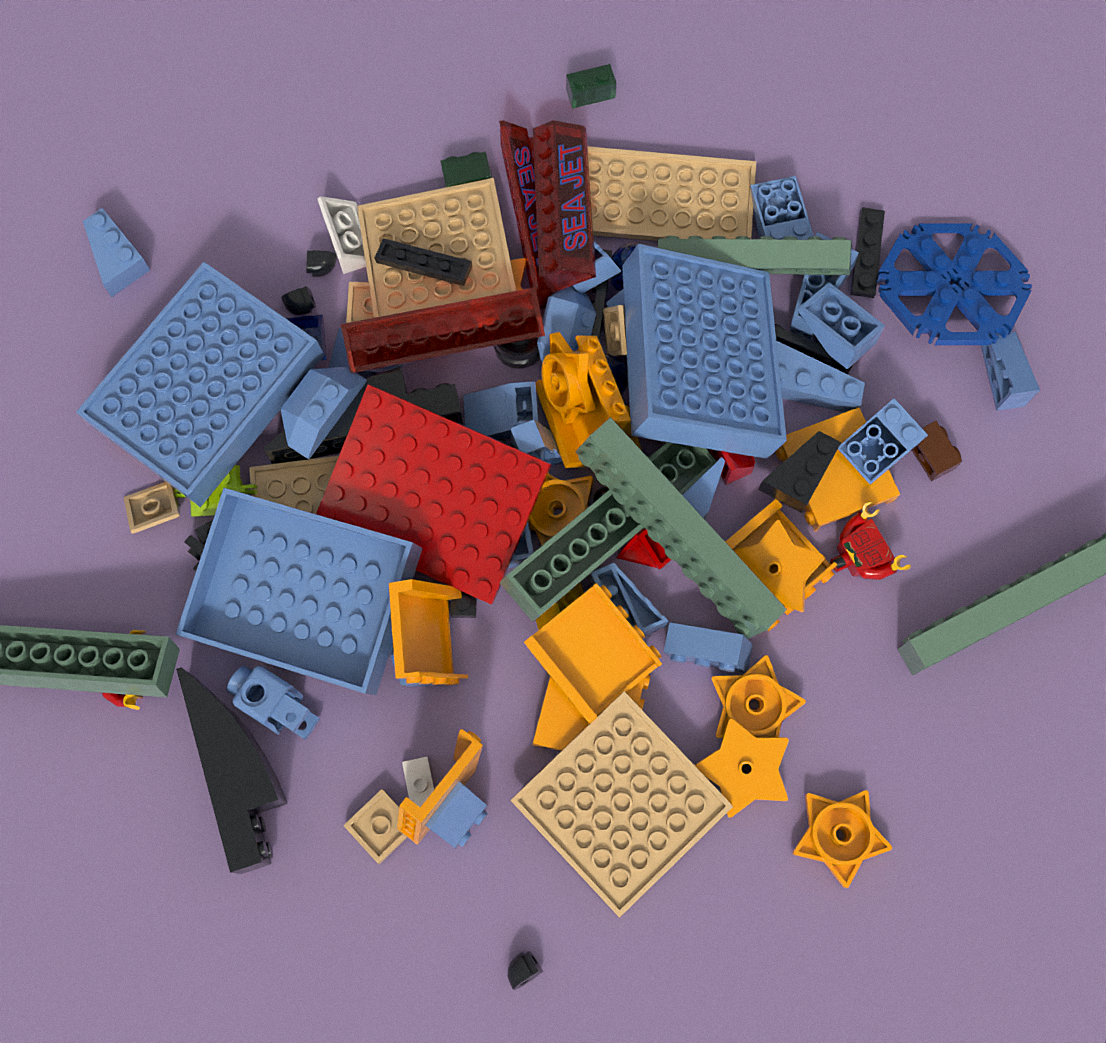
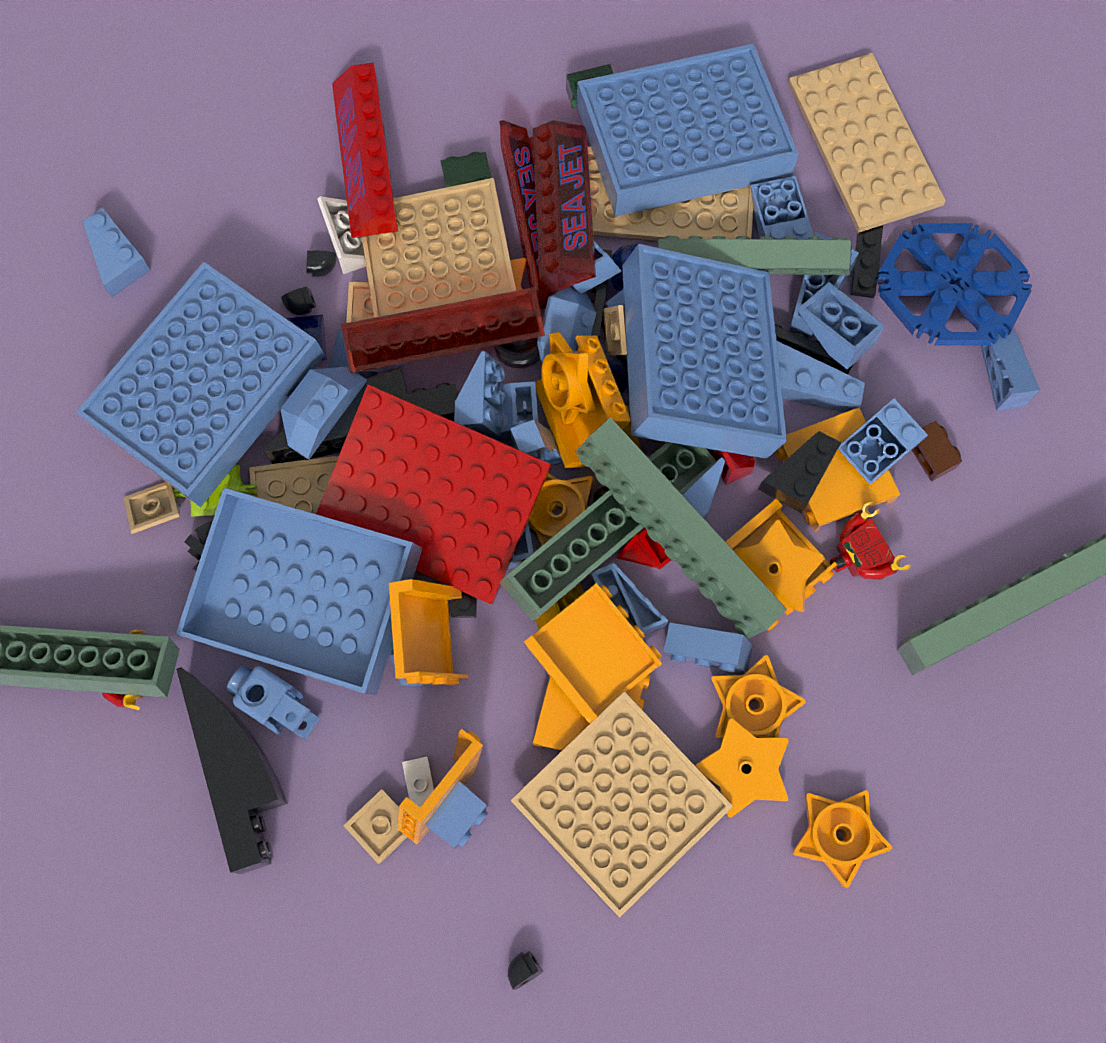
(364, 152): none -> red slope
(423, 262): black plate -> none
(481, 397): none -> medium blue slope
(685, 129): none -> medium blue container
(866, 142): none -> tan plate

